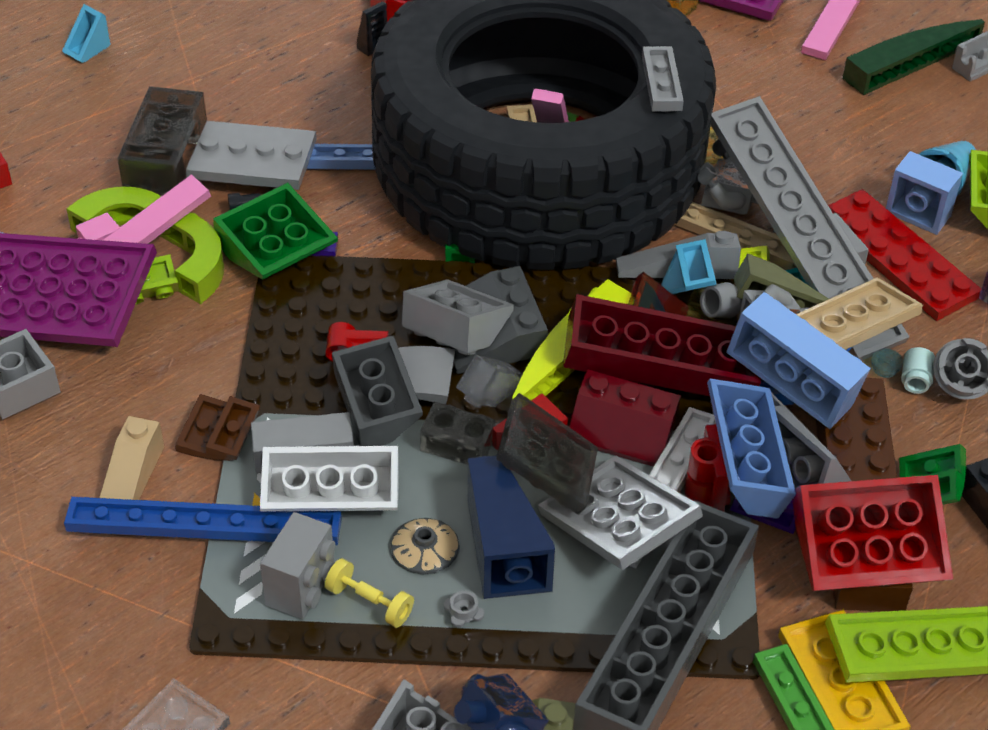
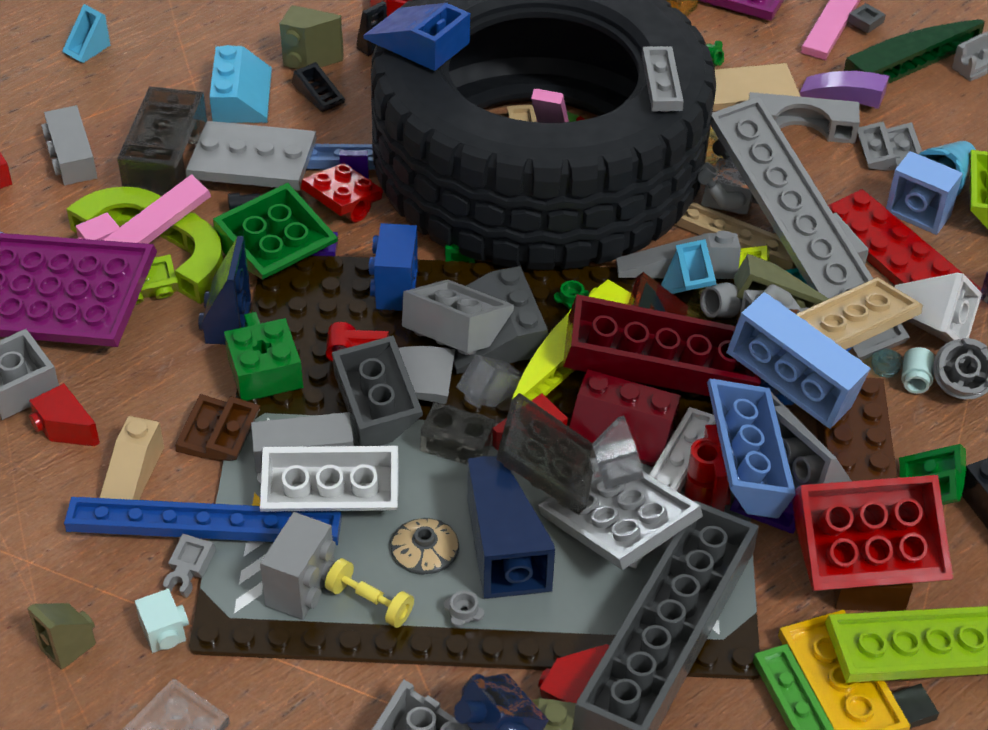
(62, 631): none -> olive slope
(63, 418): none -> red slope
(69, 145): none -> light grey brick
(161, 620): none -> light aqua brick
(188, 560): none -> light grey plate
(228, 296): none -> dark blue slope
(239, 86): none -> medium azure slope
(263, 358): none -> green hinge
(310, 37): none -> olive slope
(314, 73): none -> black slope
(343, 191): none -> red plate
(356, 159): none -> dark purple tile
(394, 265): none -> blue brick
(423, 33): none -> blue slope
(568, 293): none -> green plate
(570, 674): none -> red slope
(616, 456): none -> clear slope
(716, 53): none -> green plate
(736, 83): none -> tan tile
(833, 118): none -> light grey arch
(856, 86): none -> medium lavender slope
(866, 18): none -> dark grey plate
(887, 147): none -> light grey slope
(916, 705): none -> pearl dark grey tile
(947, 303): none -> white slope

